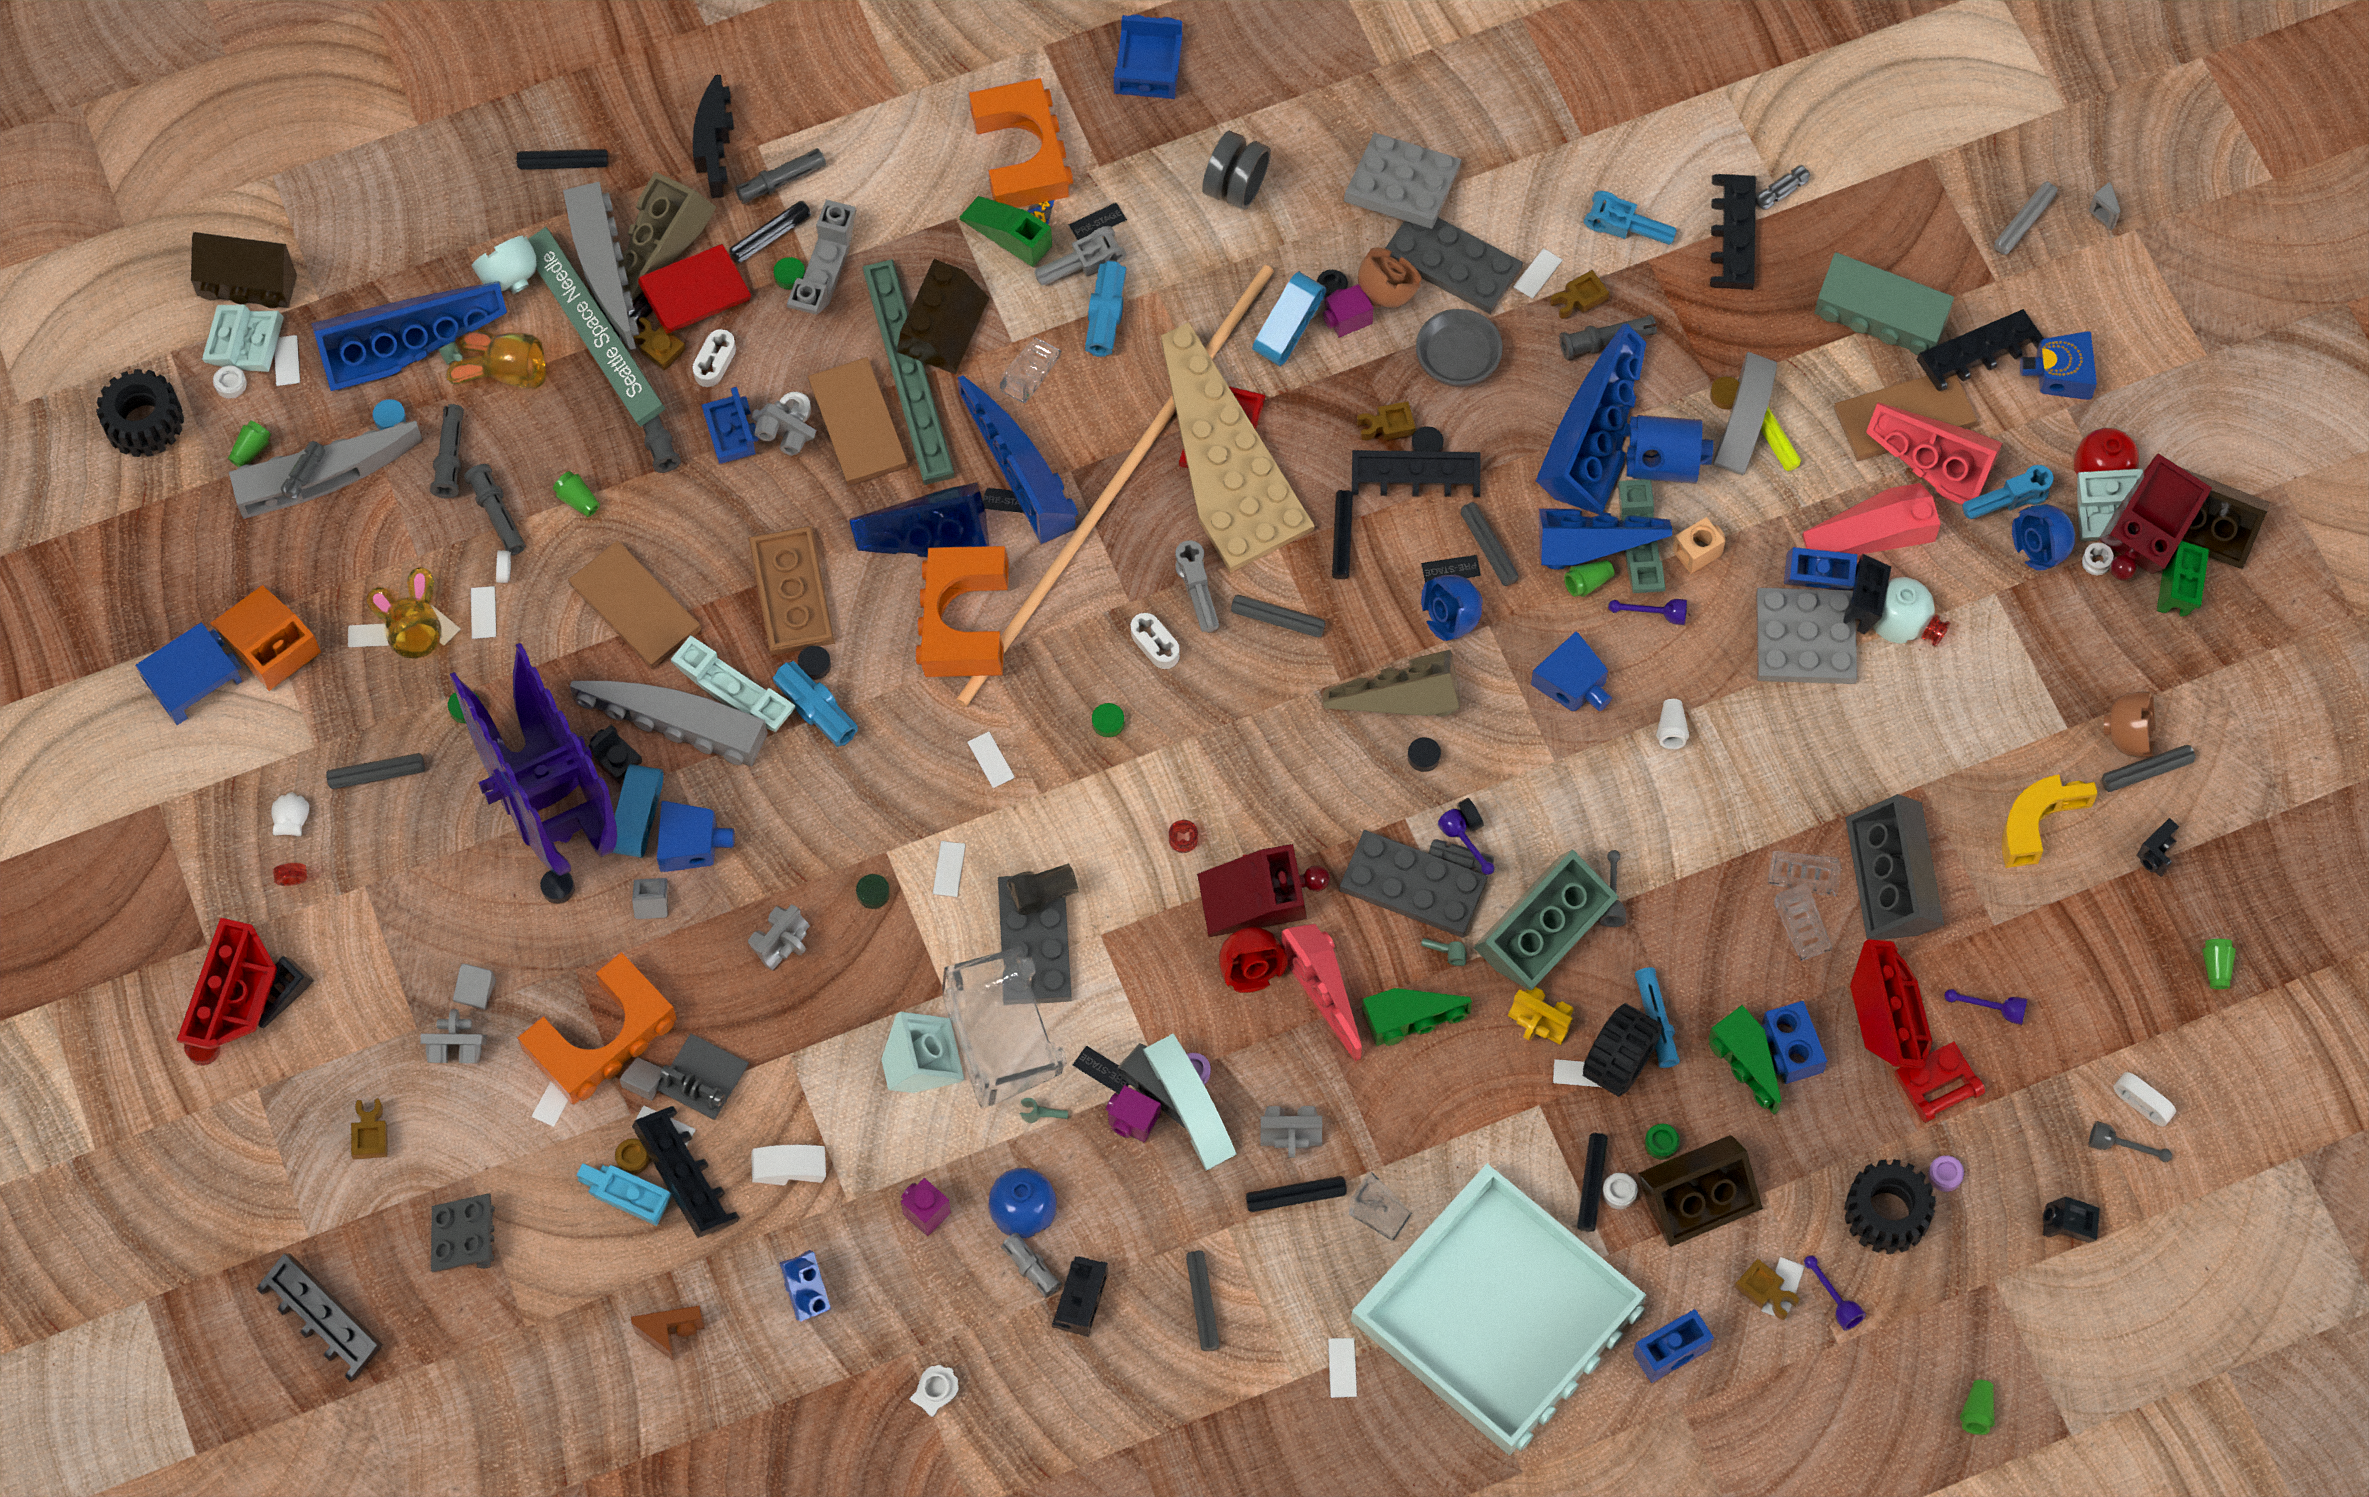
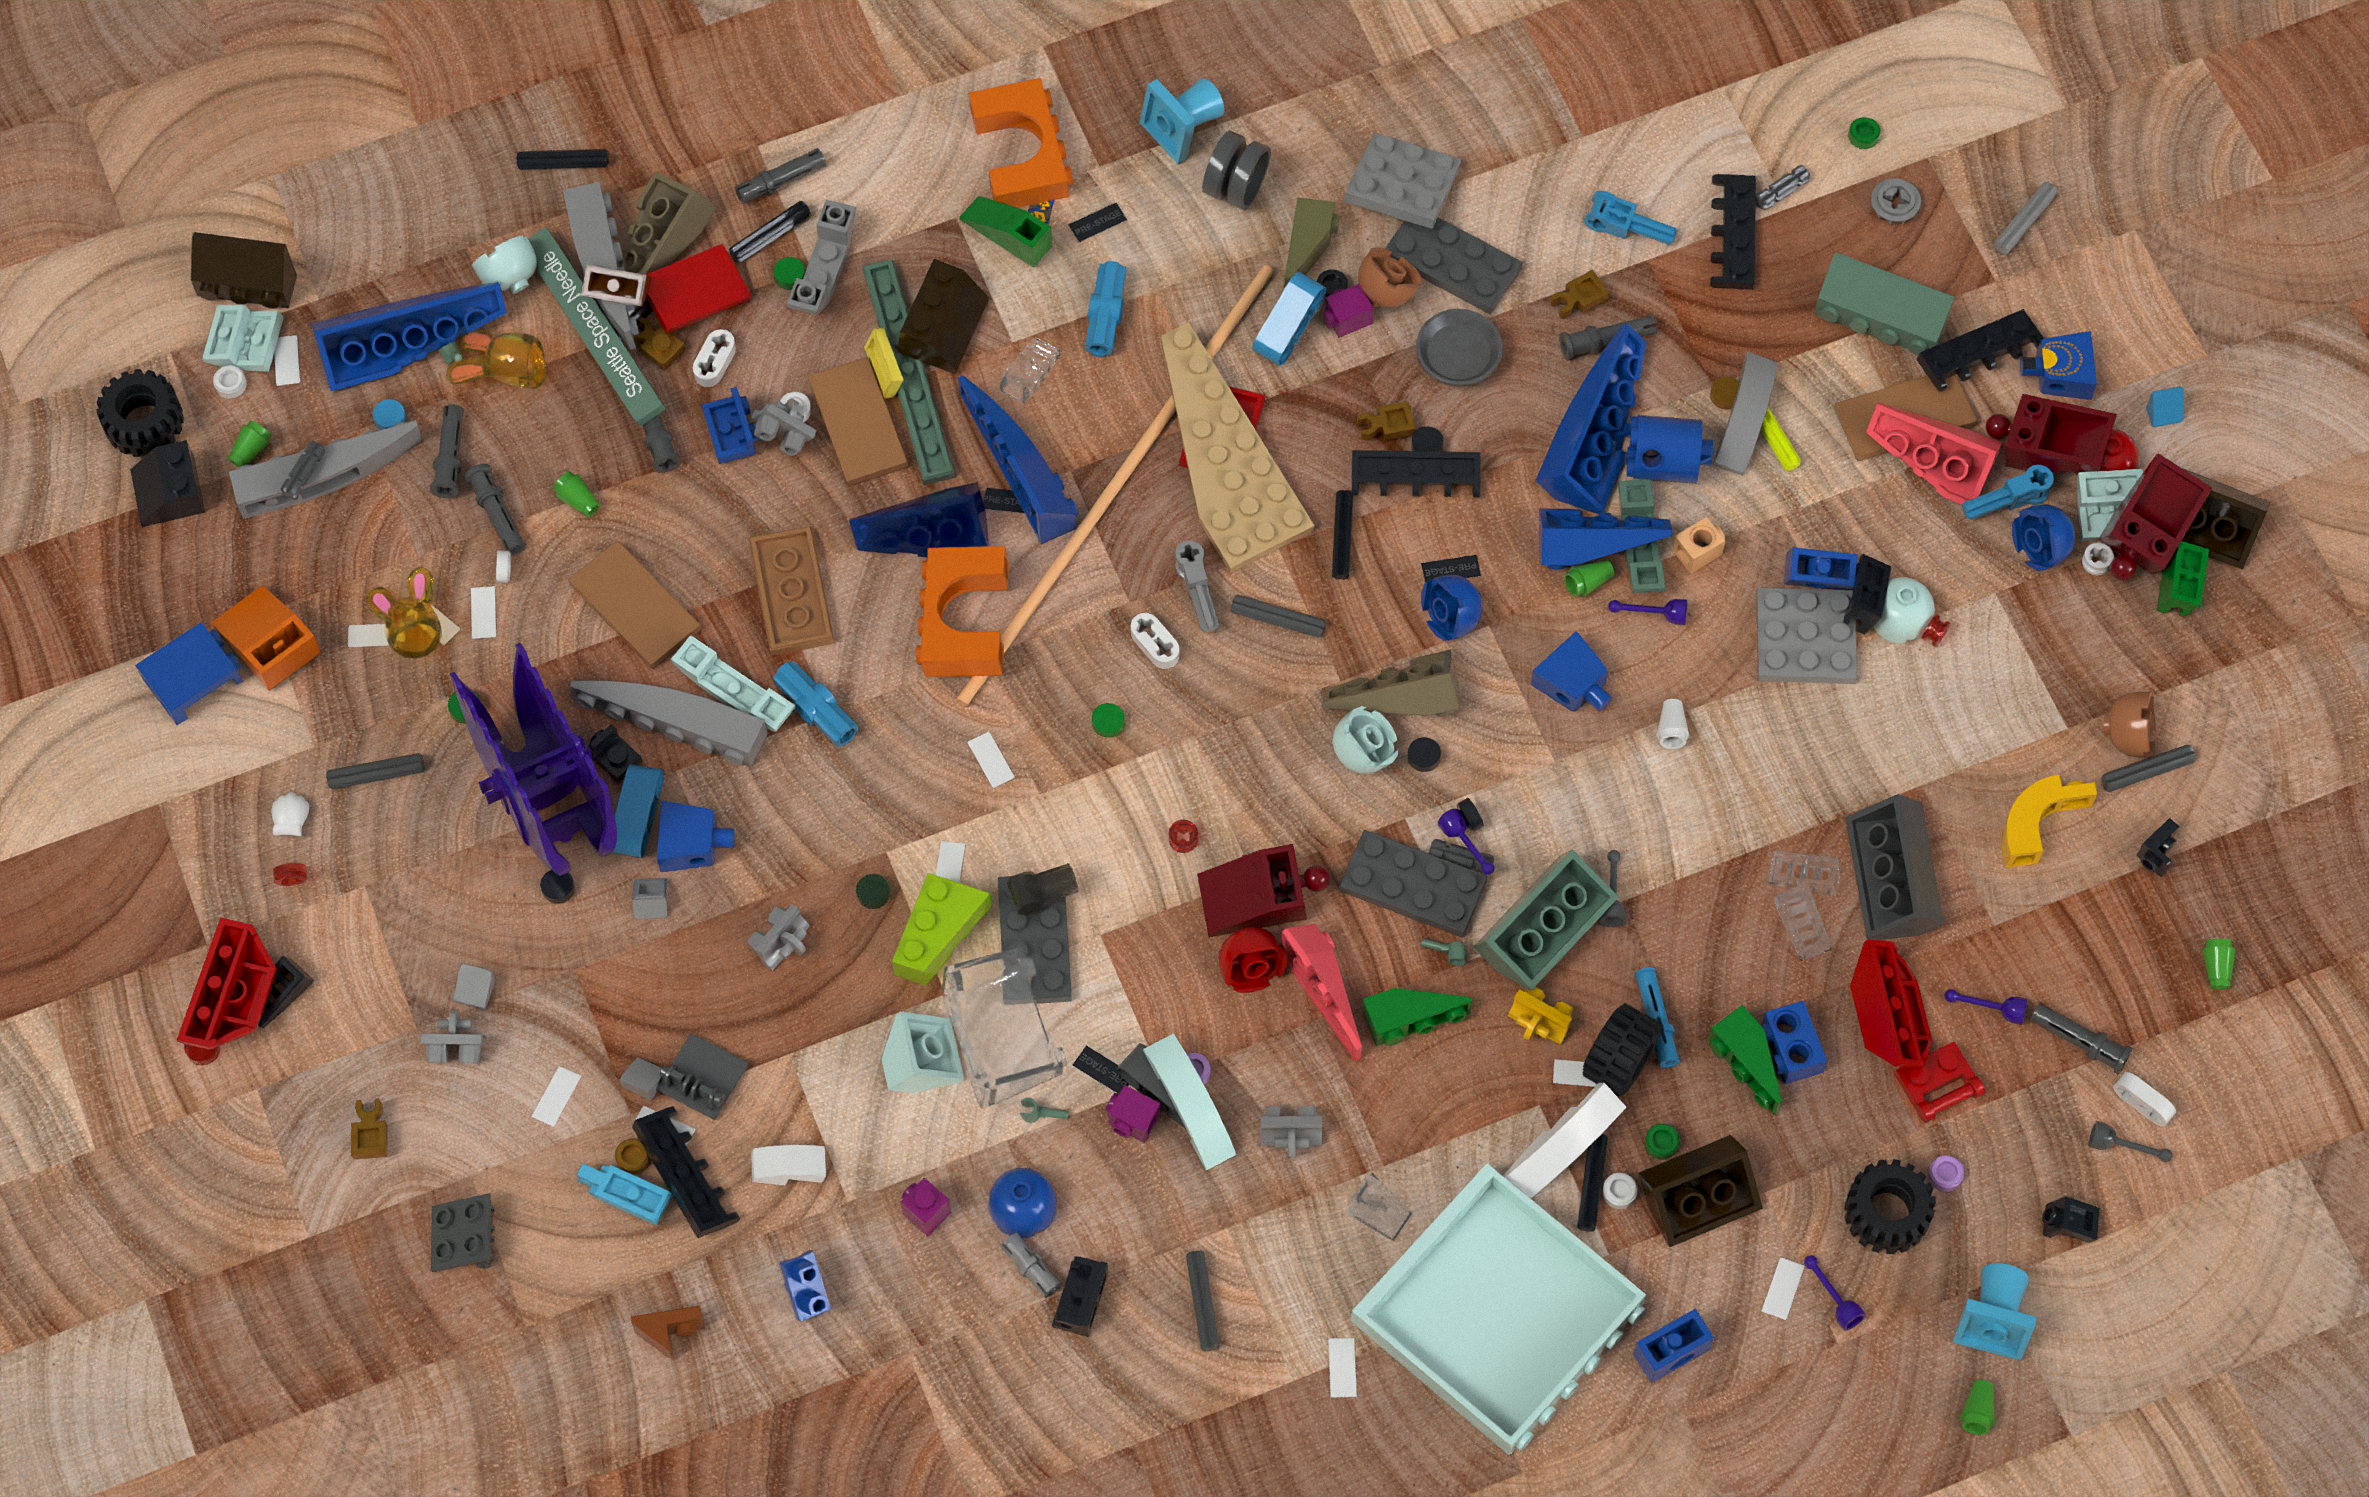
(167, 484): none -> black slope
(321, 1313): black hinge -> none
(580, 1070): orange arch -> none
(615, 285): none -> slope
(711, 133): black slope -> none
(814, 662): black tile -> none
(883, 363): none -> light yellow tile
(935, 1389): white animal -> none
(936, 926): none -> lime wedge
(1086, 255): light grey connector -> none
(1148, 56): blue panel -> none
(1173, 119): none -> medium azure plant
(1296, 1194): black axle -> none
(1310, 234): none -> olive slope
(1364, 741): none -> light aqua cylinder
(1489, 544): dark grey axle -> none
(1538, 273): white sticker -> none
(1565, 1141): none -> white slope
(1763, 1286): pearl gold plate -> none
(1864, 133): none -> green tile
(1884, 522): coral wedge -> none
(1908, 198): none -> light grey gear
(1995, 1321): none -> medium azure plant
(2055, 434): none -> dark red slope
(2096, 1045): none -> dark grey pin
(2105, 206): light grey slope -> none
(2166, 406): none -> dark azure slope

